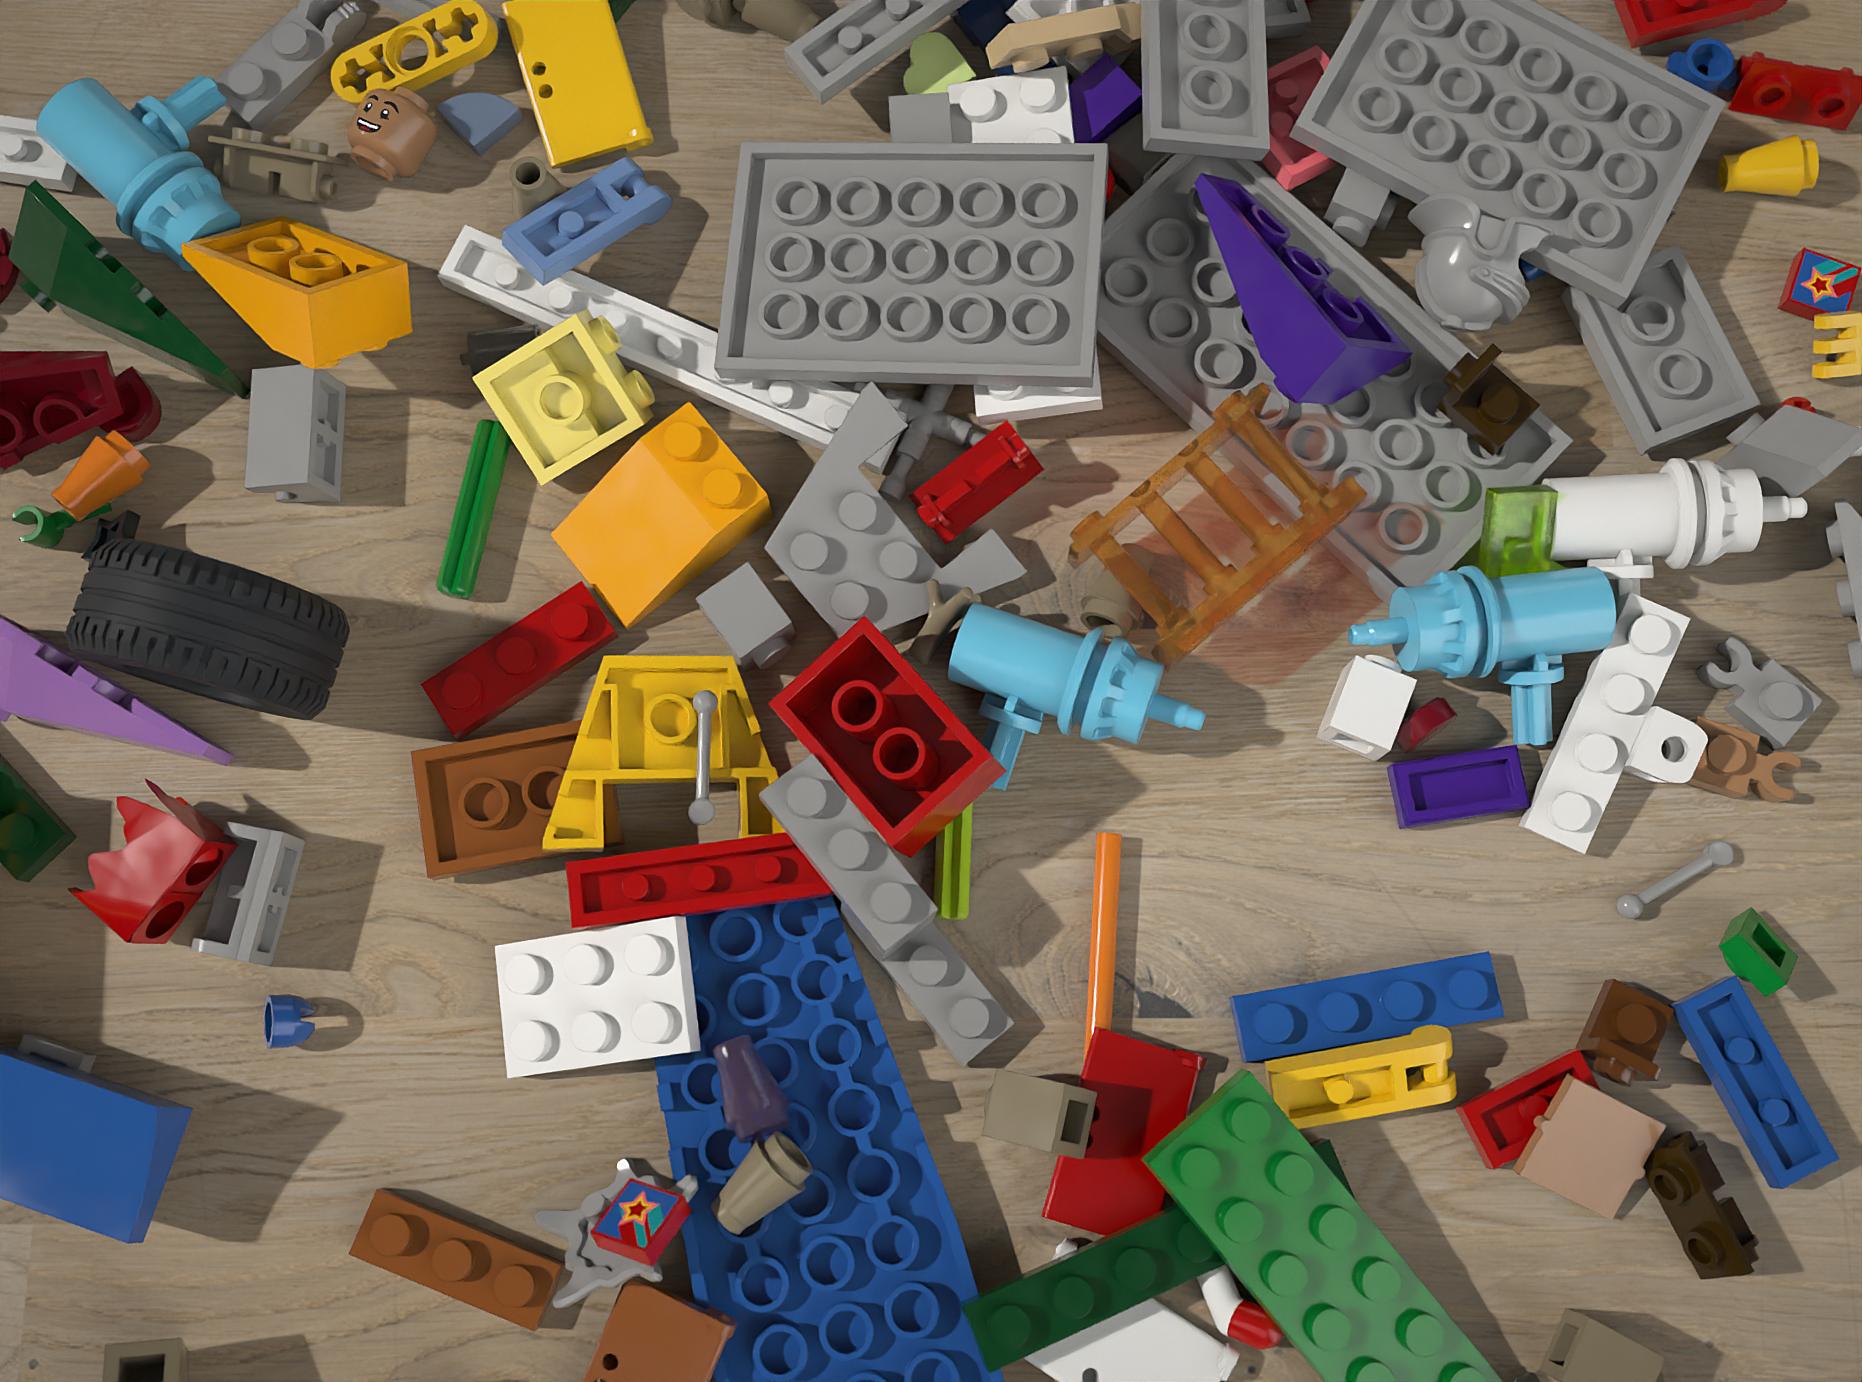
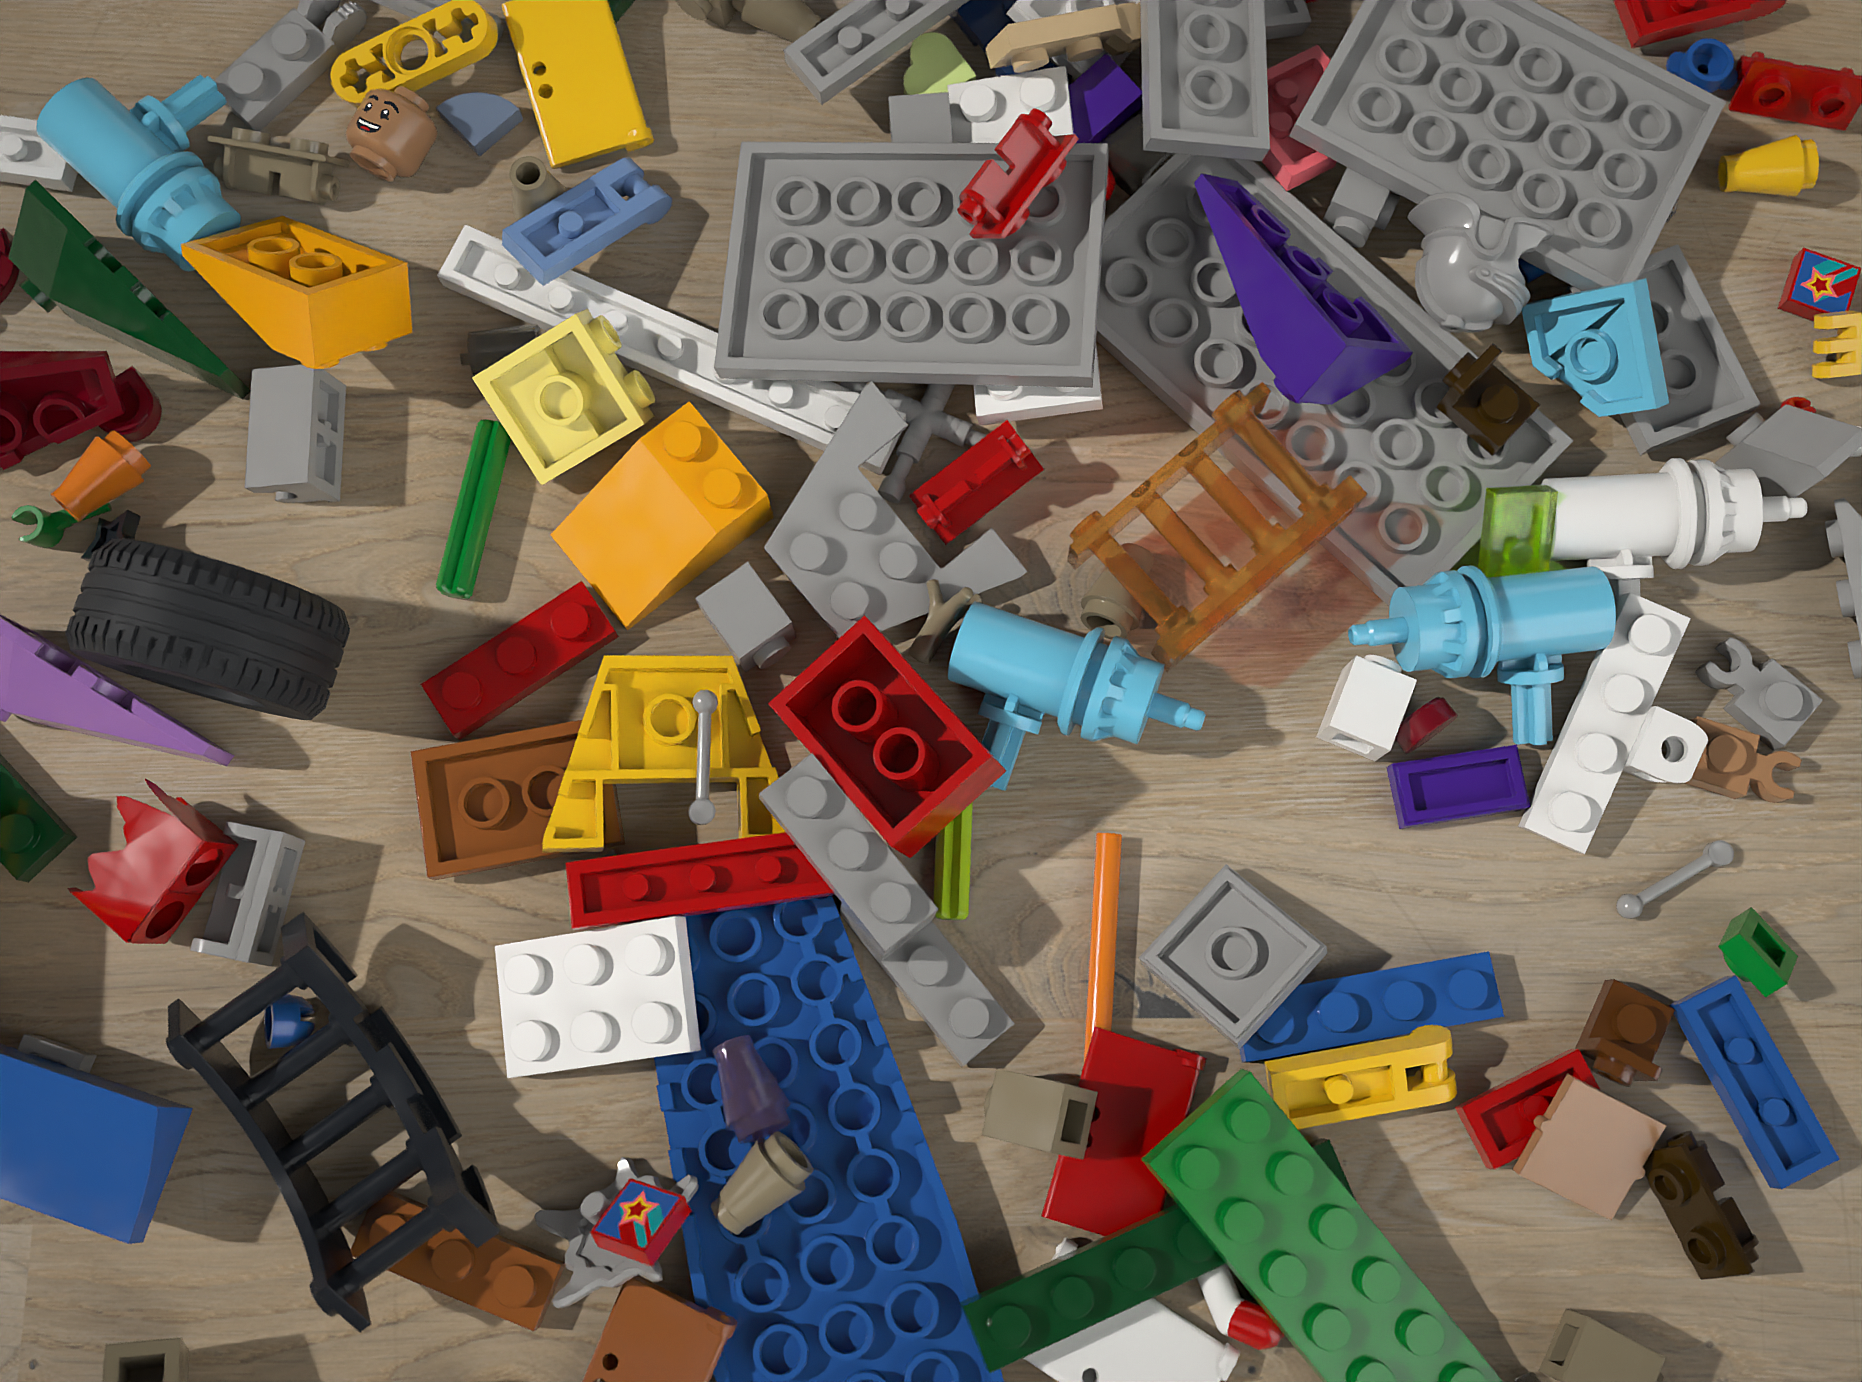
(398, 1083): none -> black fence
(1000, 199): none -> red hinge
(1233, 956): none -> light grey tile
(1600, 346): none -> medium azure plate

